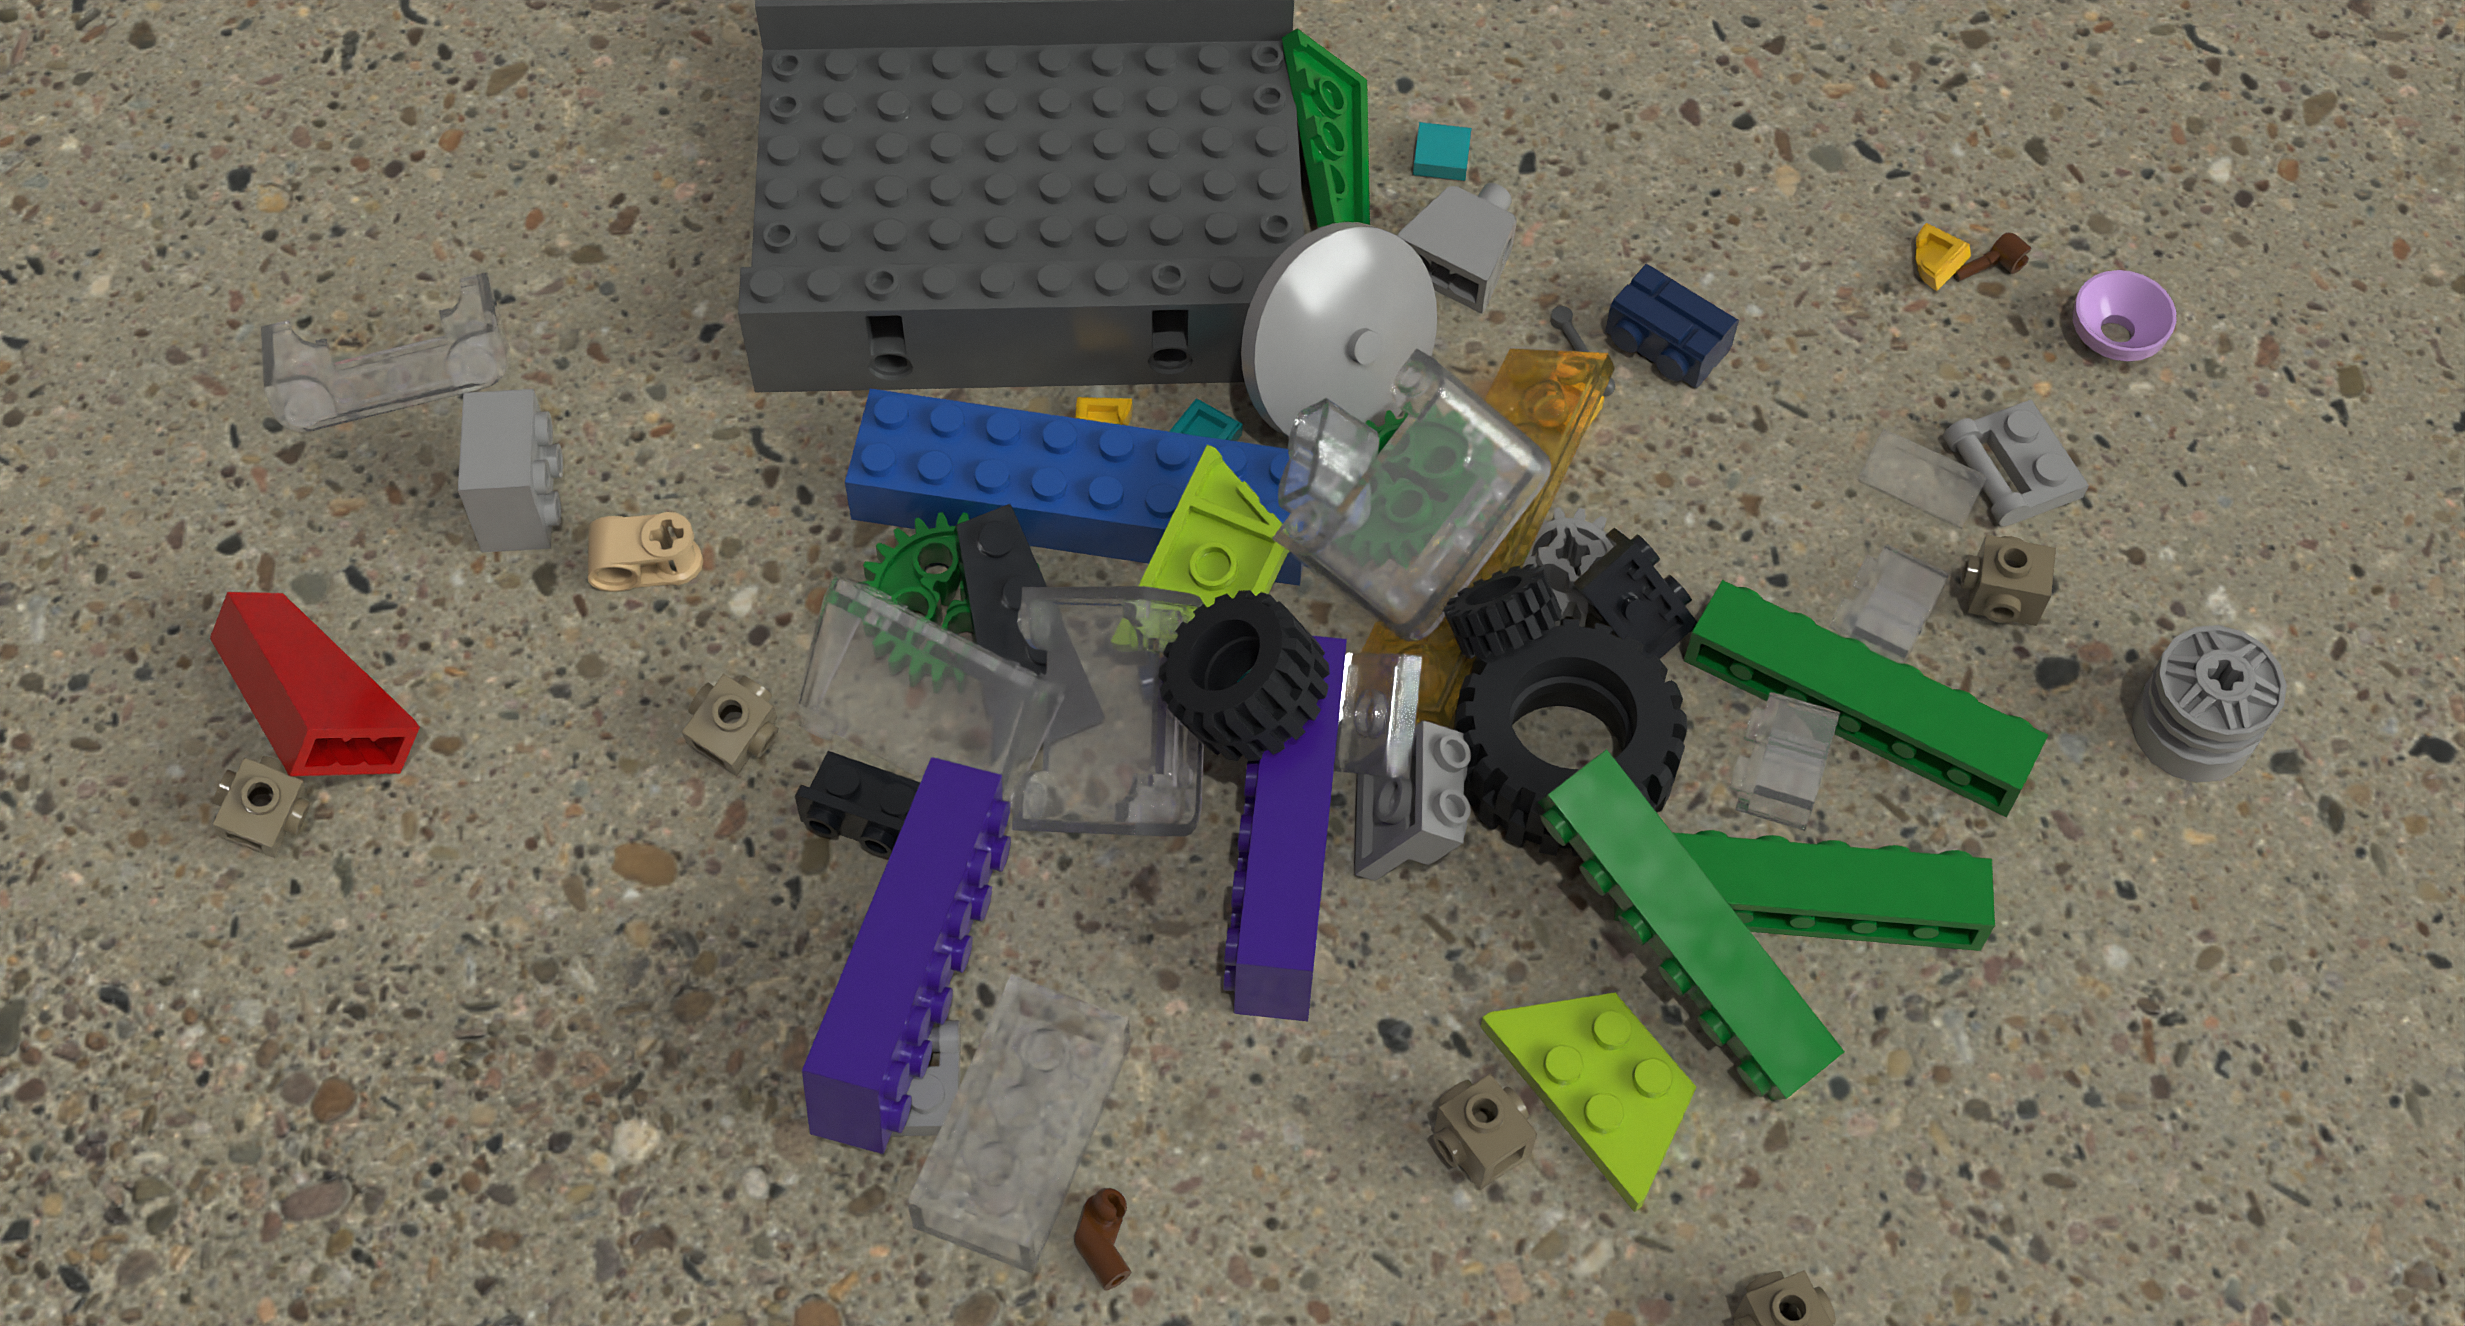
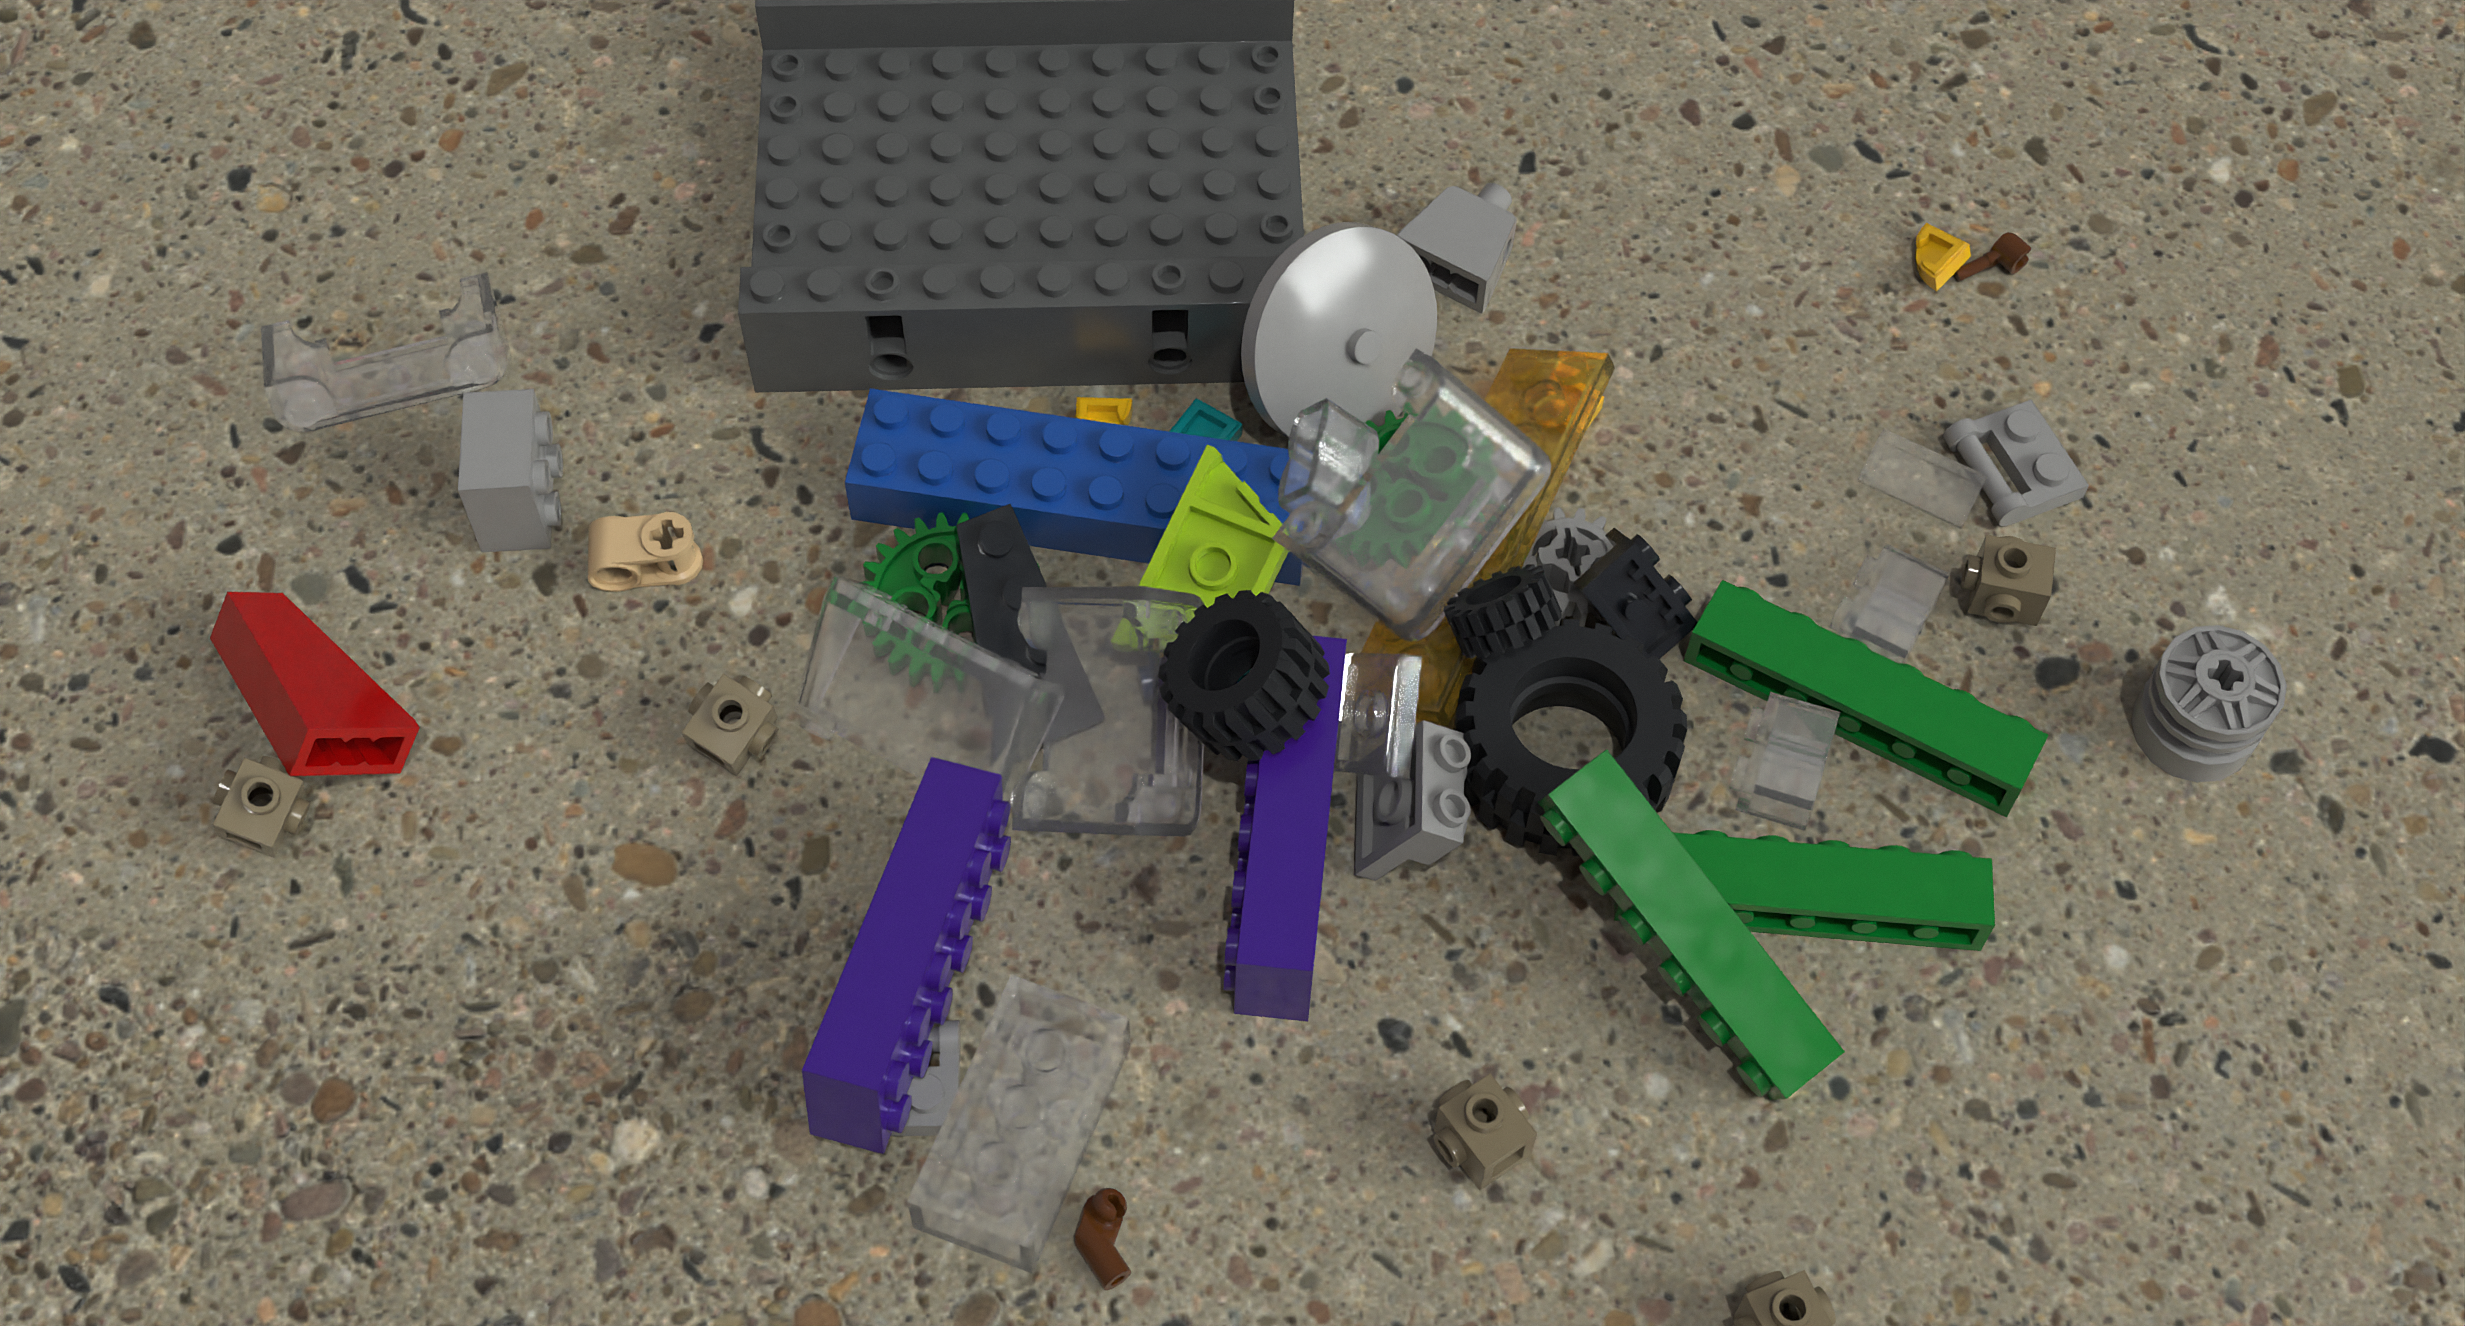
(856, 803): black bracket -> none
(1332, 129): green wing -> none
(1442, 151): teal tile -> none
(1562, 319): dark grey hinge -> none
(1600, 1081): lime wing -> none
(1670, 326): dark blue brick -> none
(2127, 301): lavender piece -> none

